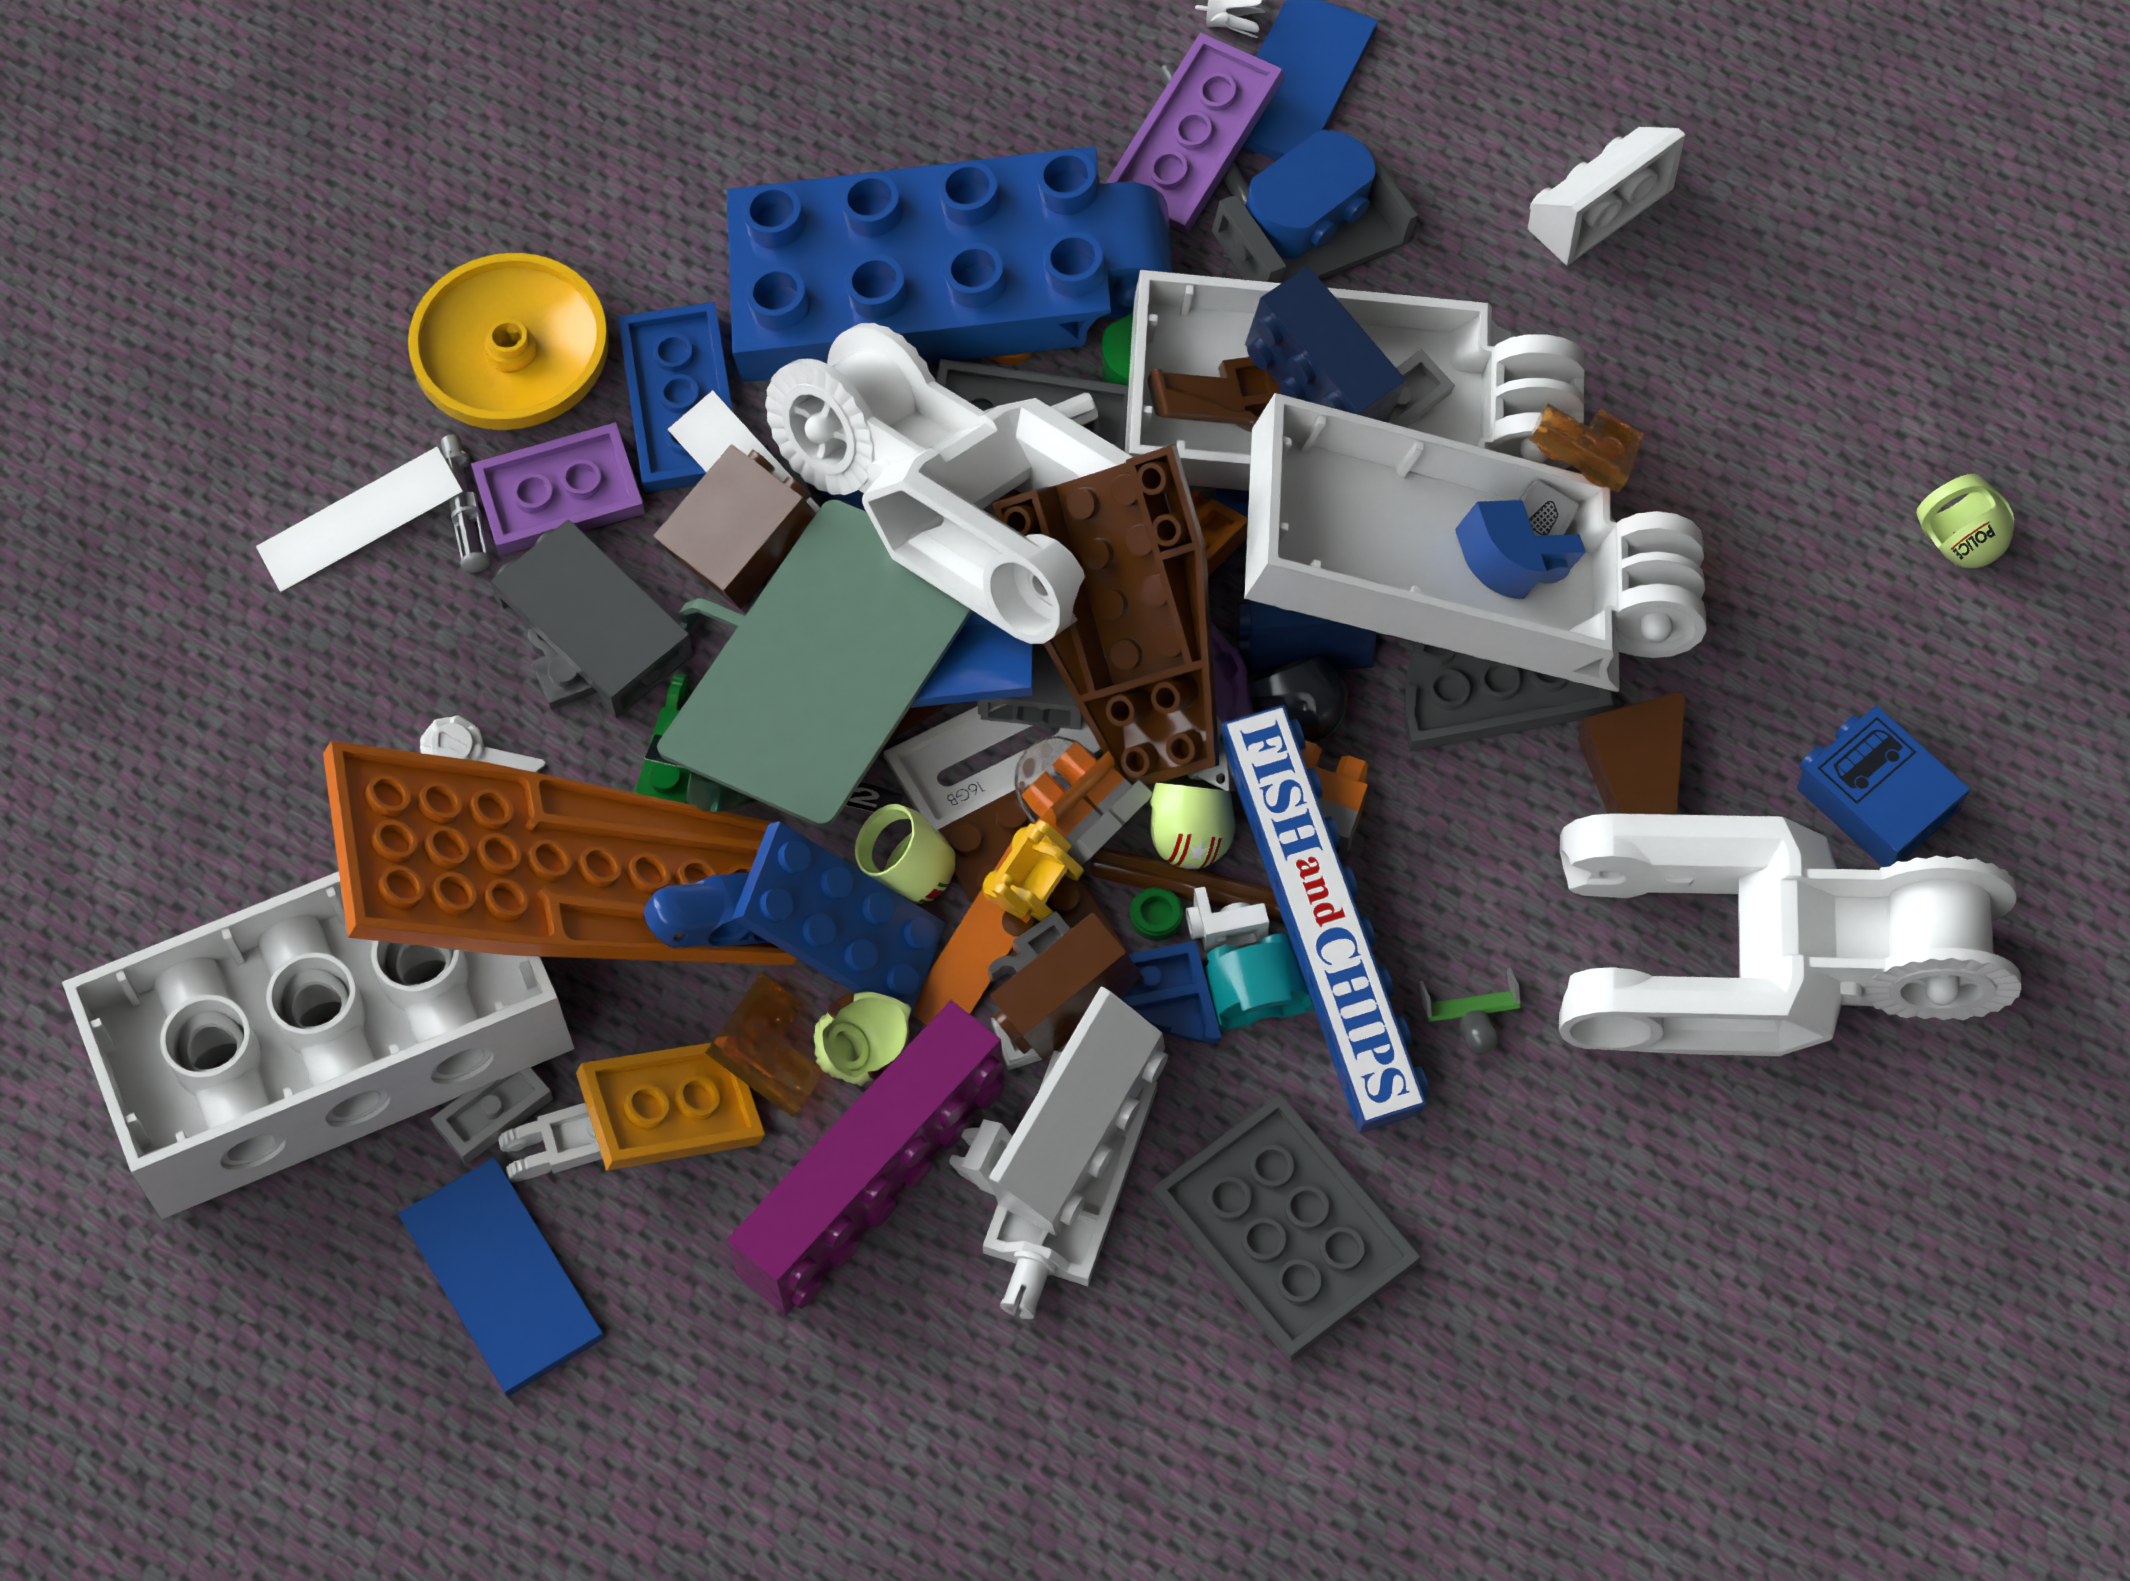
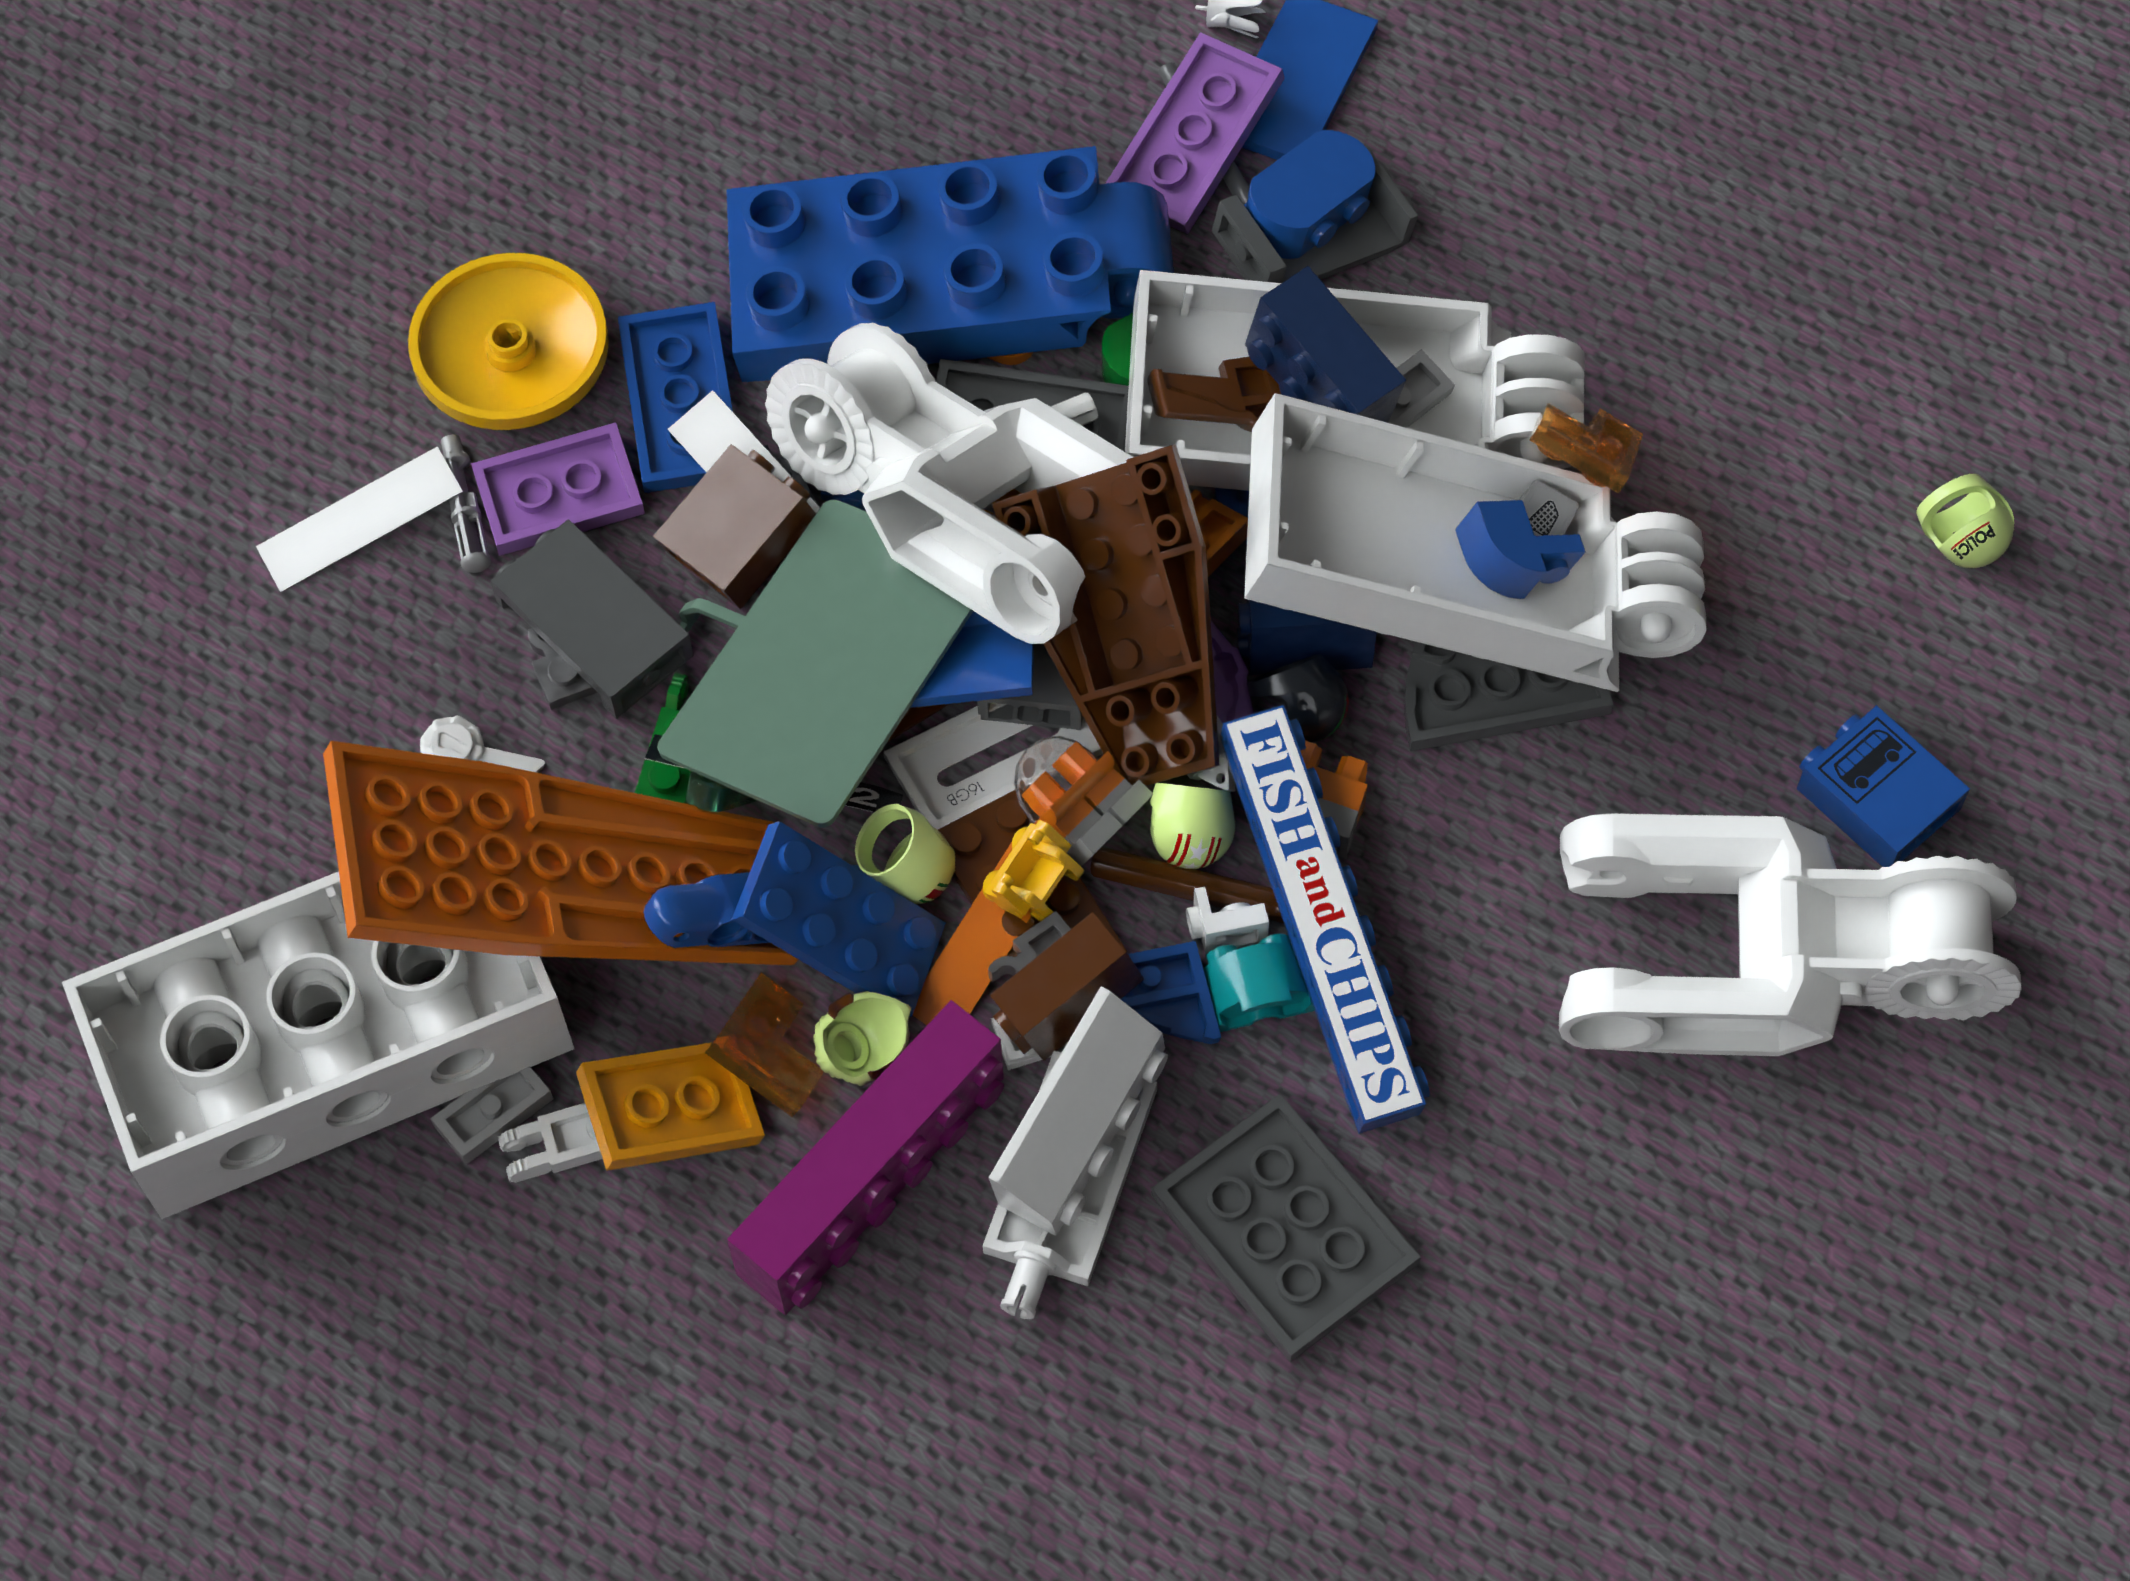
(501, 1276): blue tile -> none
(986, 1149): white tile -> none
(1156, 914): green tile -> none
(1475, 1023): piece -> none
(1606, 191): white slope -> none
(1636, 755): reddish brown slope -> none

